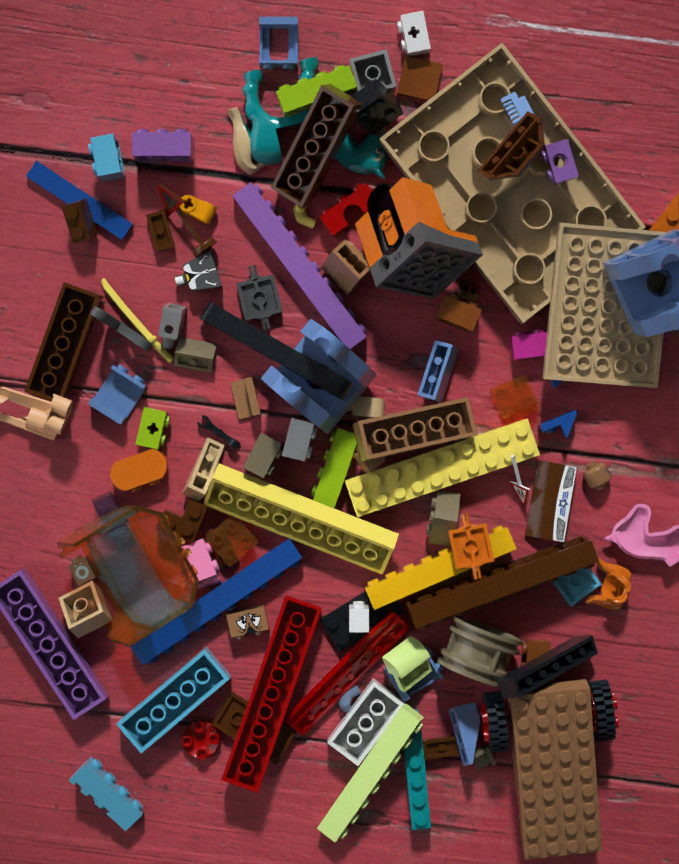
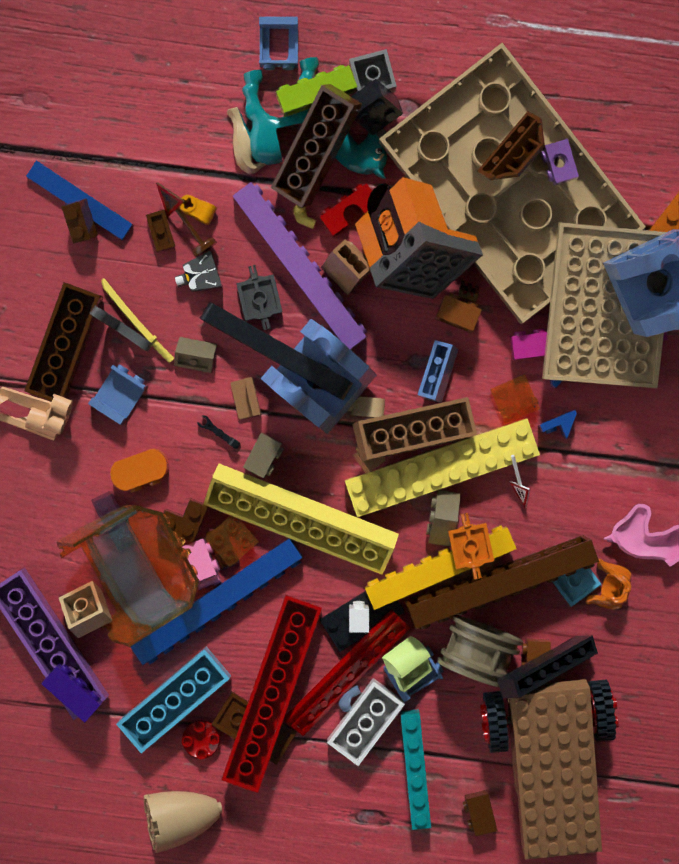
(72, 692): none -> dark purple brick
(81, 570): dark tan brick -> none
(107, 157): medium azure brick -> none
(107, 793): medium azure wedge -> none
(145, 436): lime brick -> none
(163, 146): medium lavender brick -> none
(173, 316): light grey torso -> none
(178, 817): none -> tan cylinder
(203, 470): tan slope -> none
(247, 622): medium nougat brick -> none
(298, 439): white brick -> none
(335, 468): lime brick -> none
(370, 773): yellowish green brick -> none
(416, 23): white brick -> none
(419, 78): dark orange tile -> none
(440, 747): reddish brown plate -> none
(466, 726): medium blue slope -> none
(480, 812): none -> reddish brown brick
(483, 757): dark tan panel -> none
(520, 104): light blue piece -> none
(550, 501): reddish brown slope -> none
(597, 475): medium nougat head -> none

